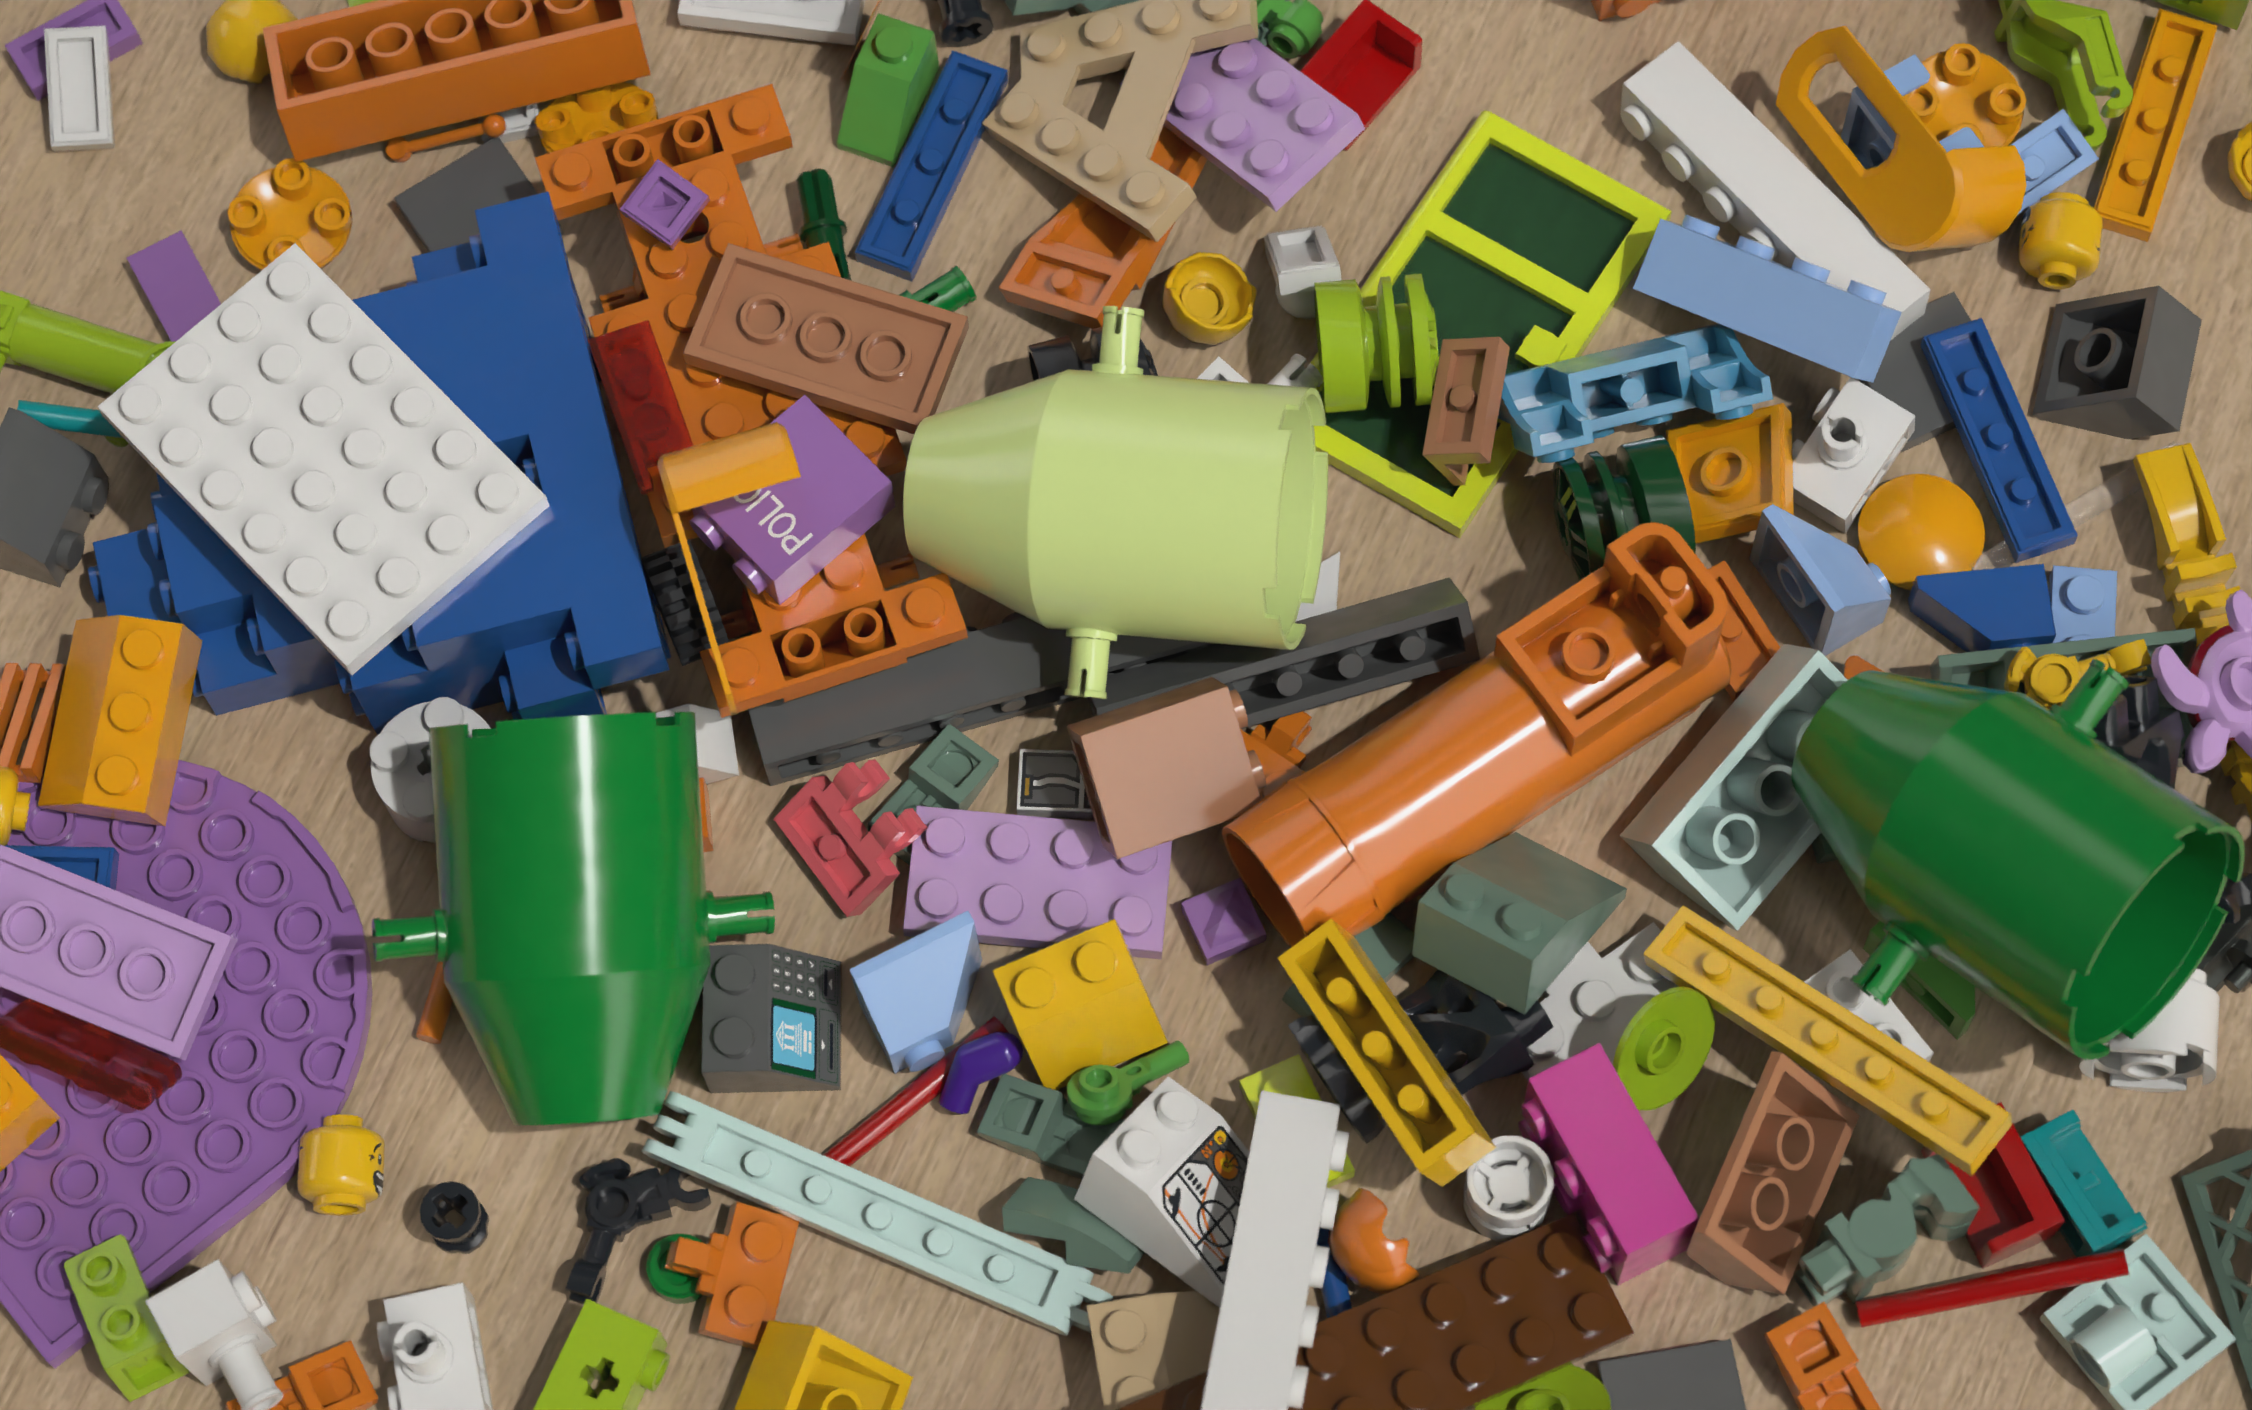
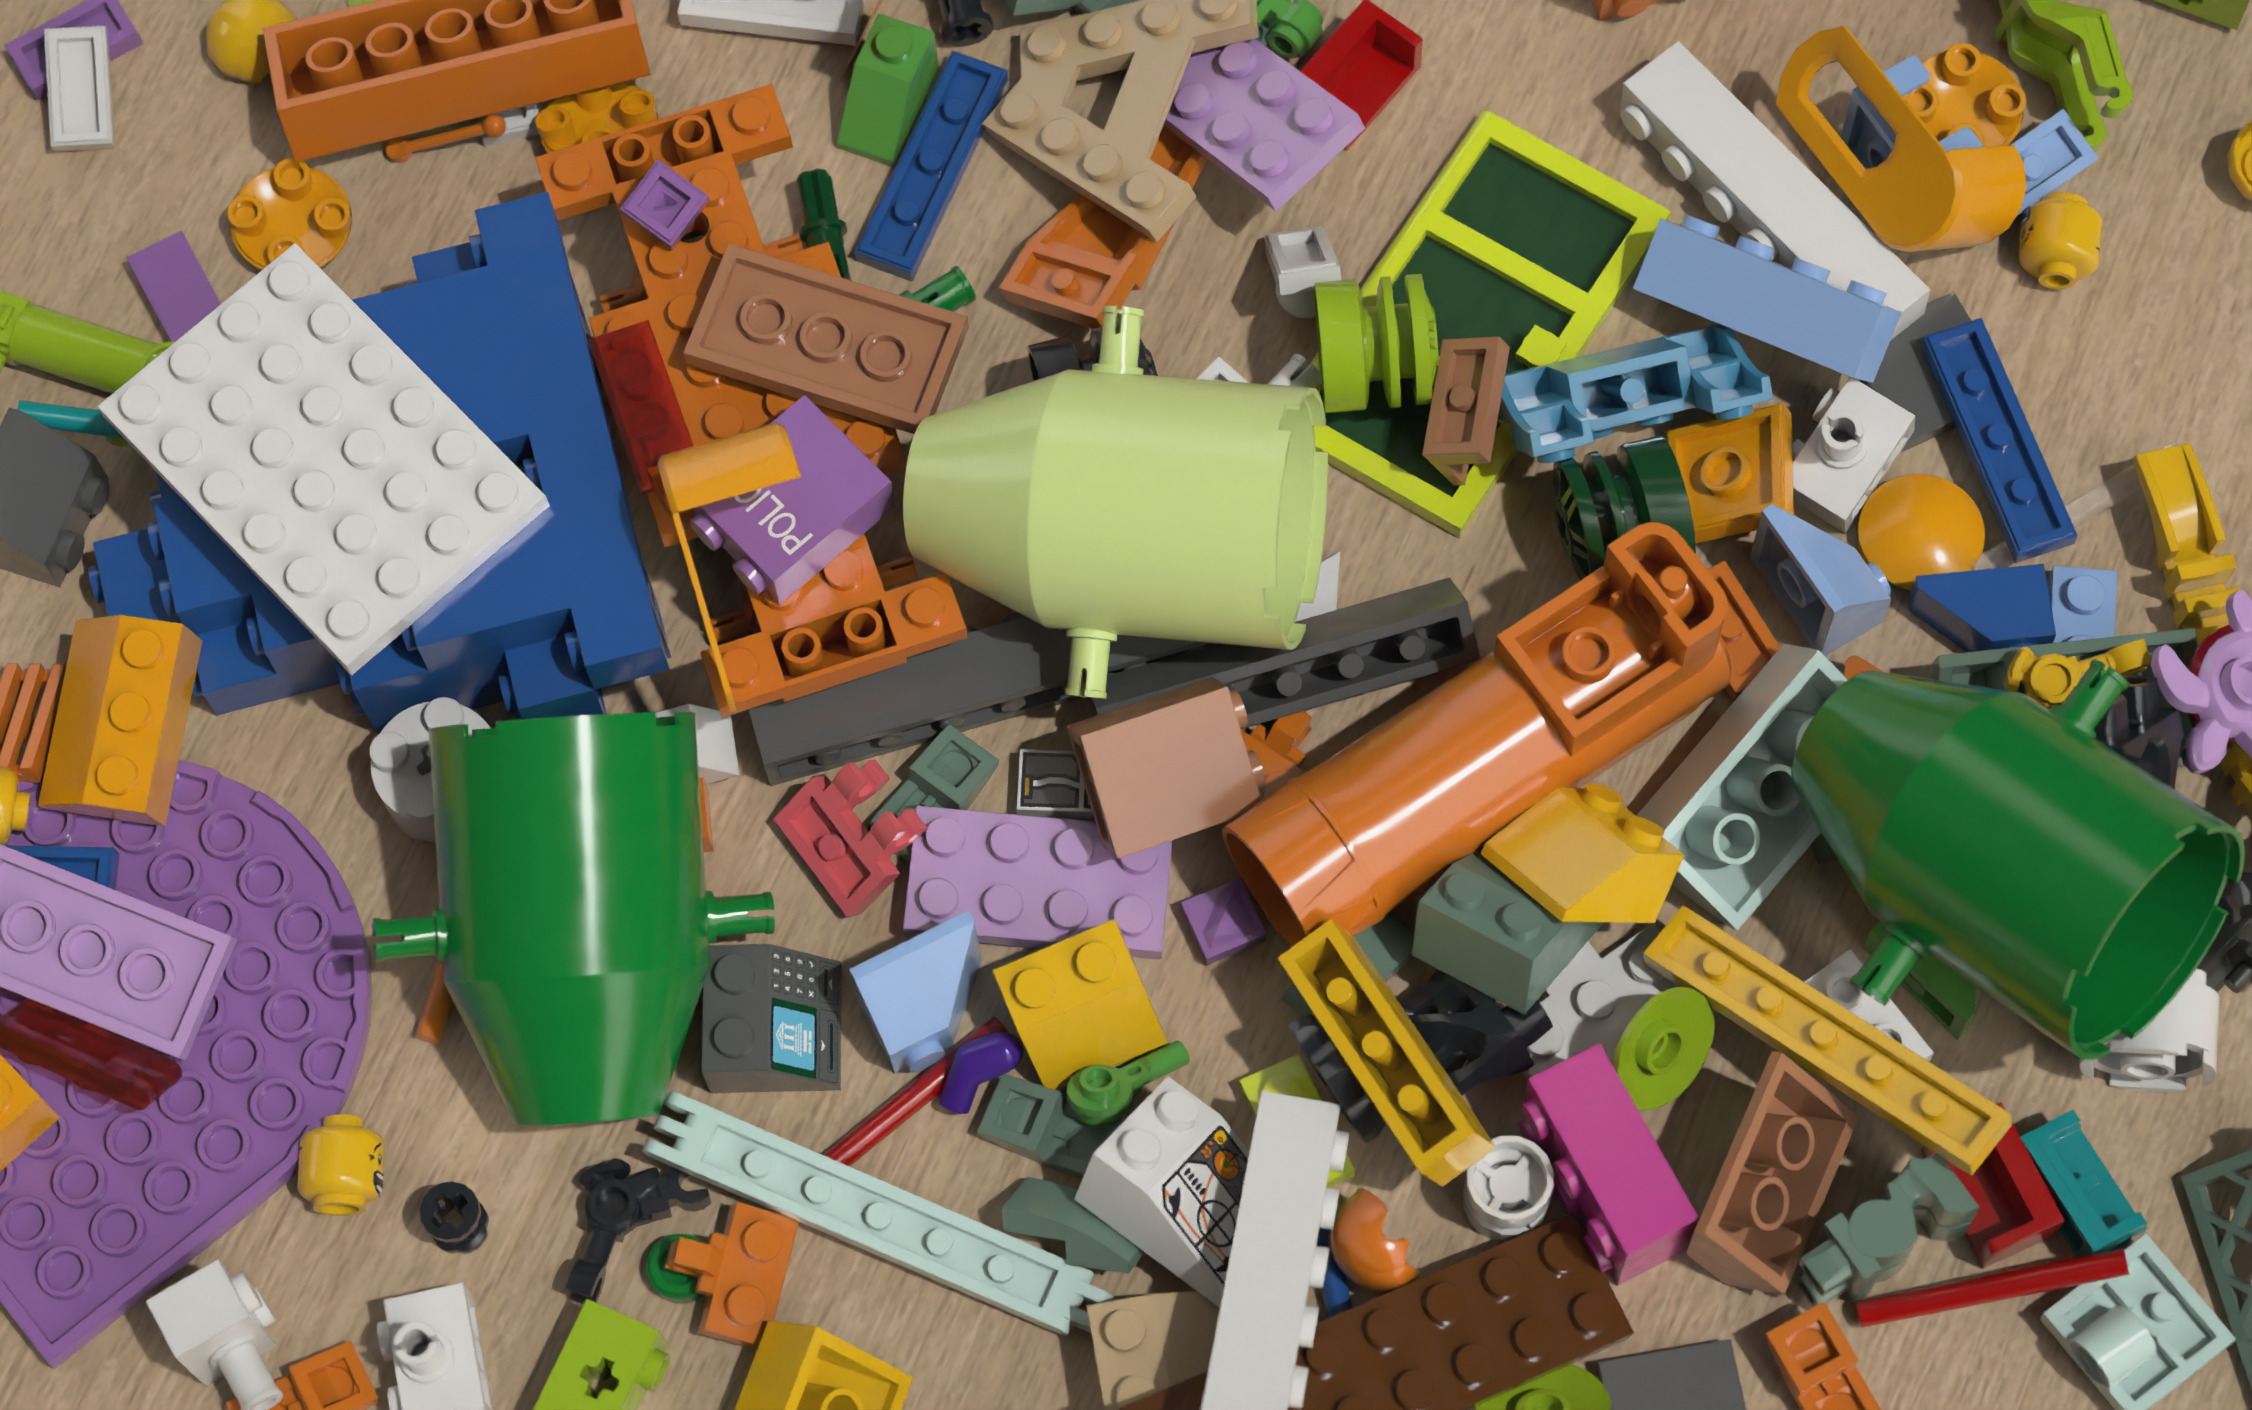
(119, 1320): lime bracket -> none
(445, 202): dark grey tile -> none
(678, 602): black tyre -> none
(1208, 298): yellow hair -> none
(1587, 857): none -> yellow slope
(2119, 364): dark grey slope -> none
(2153, 124): light orange tile -> none

